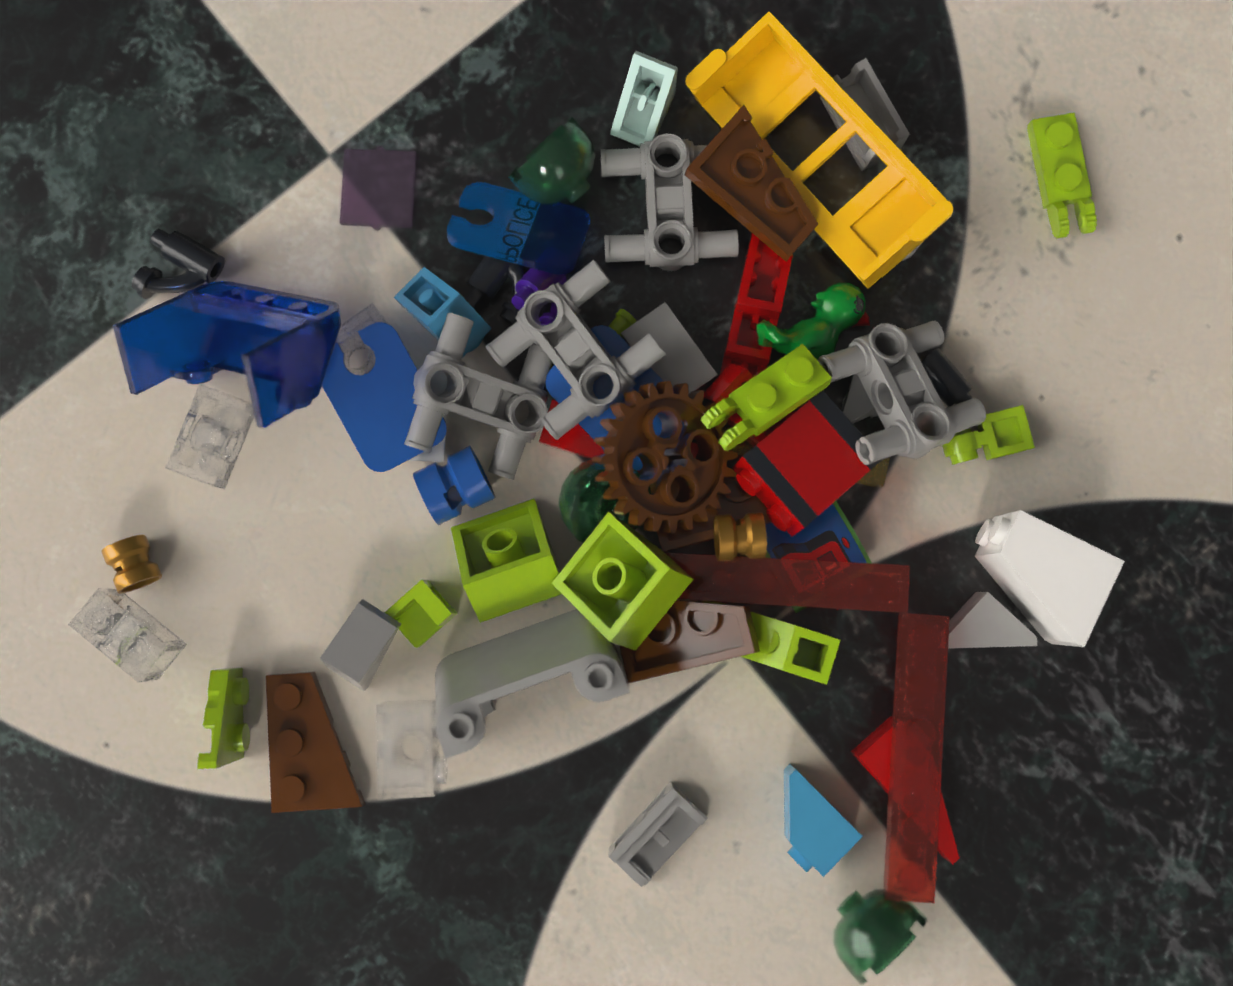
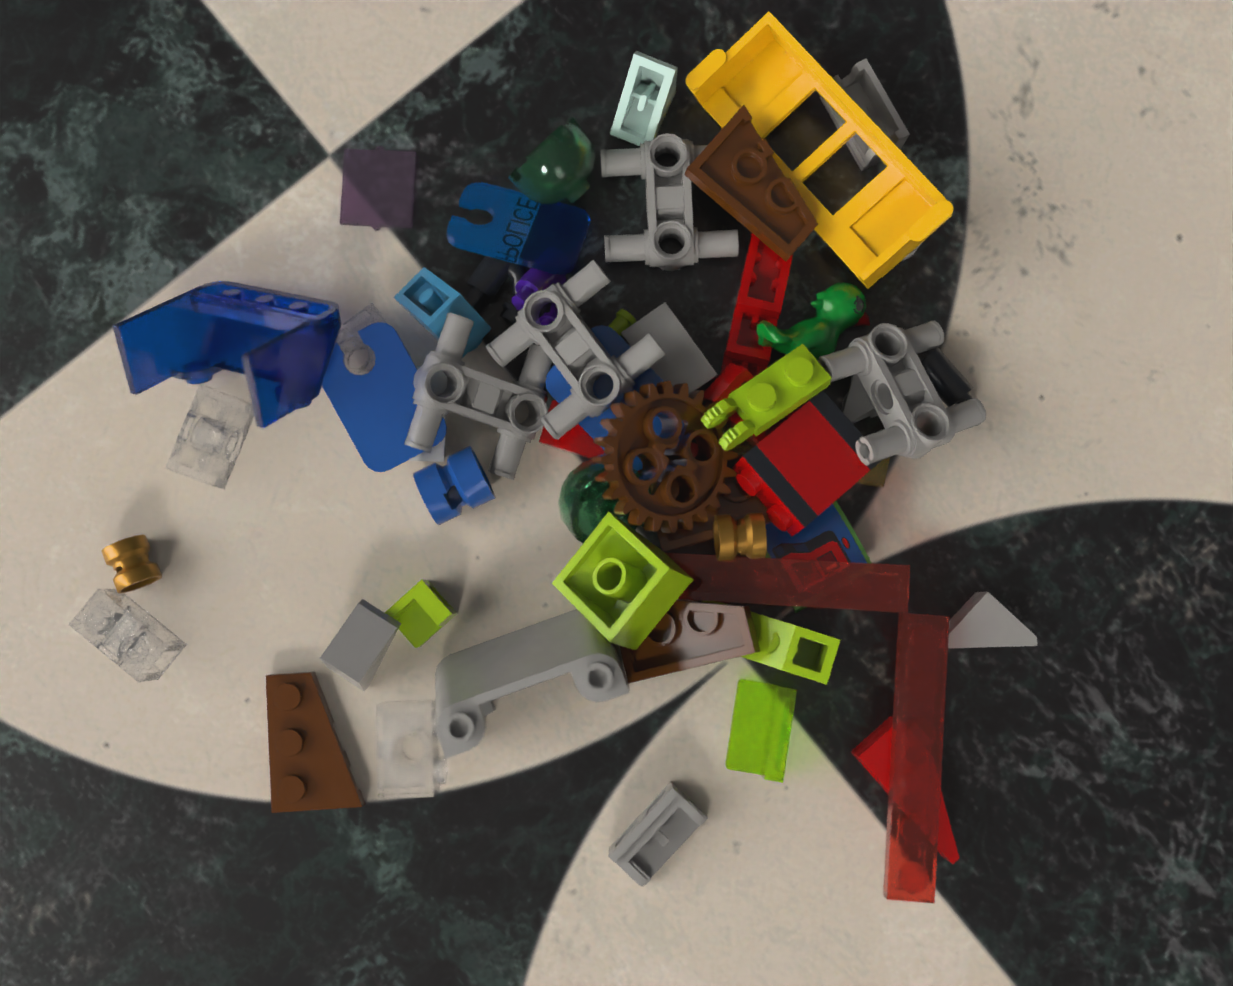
(197, 260): black plant -> none
(225, 718): lime wing -> none
(506, 560): lime slope -> none
(761, 729): none -> clear neon green panel
(814, 826): dark azure slope -> none
(873, 931): clear green cylinder -> none
(1000, 435): lime plate -> none
(1048, 575): white slope -> none
(1061, 172): lime hinge -> none

